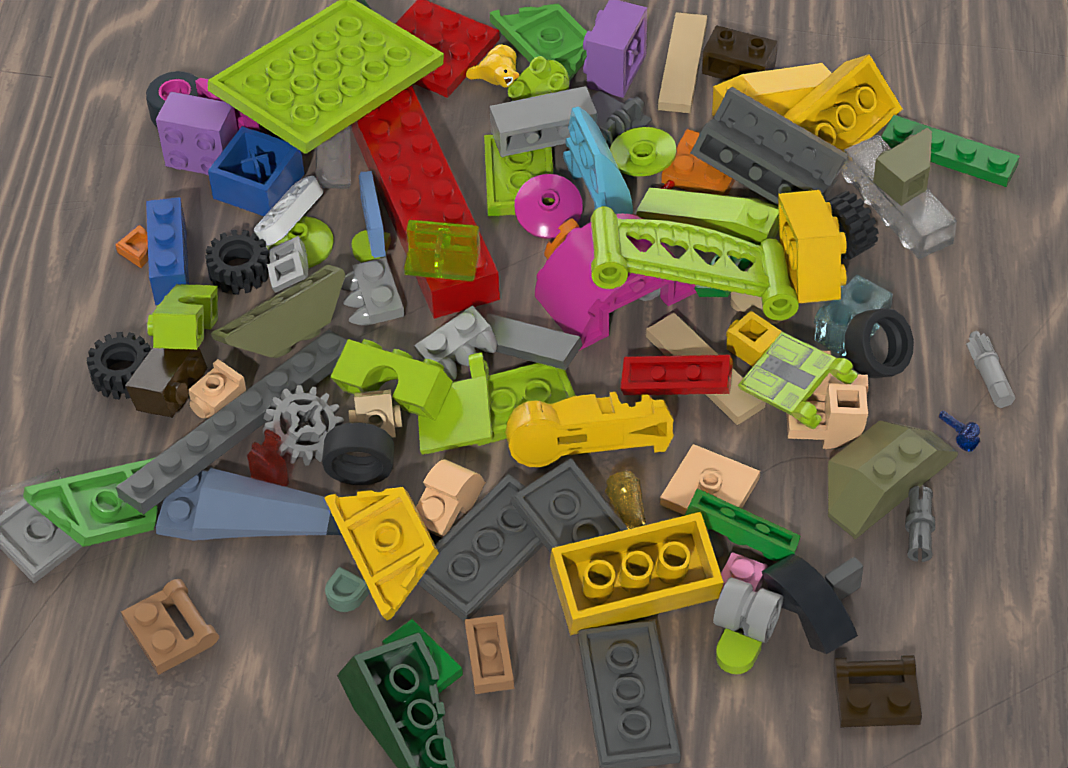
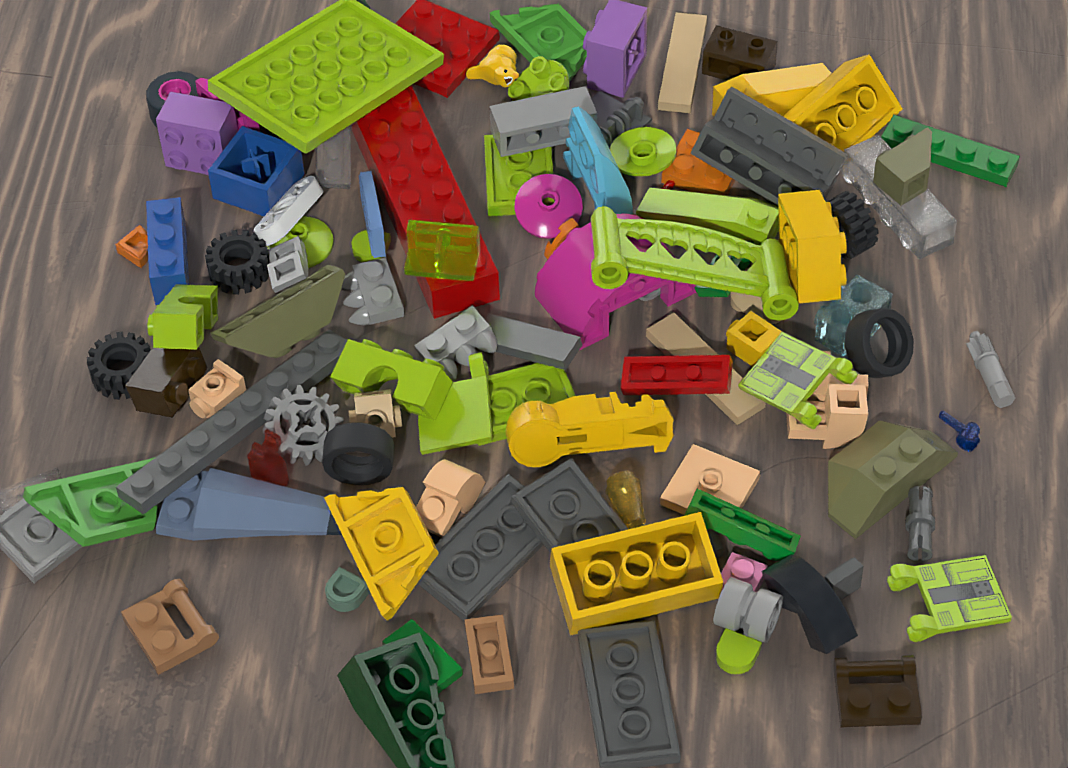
(956, 593): none -> lime flag

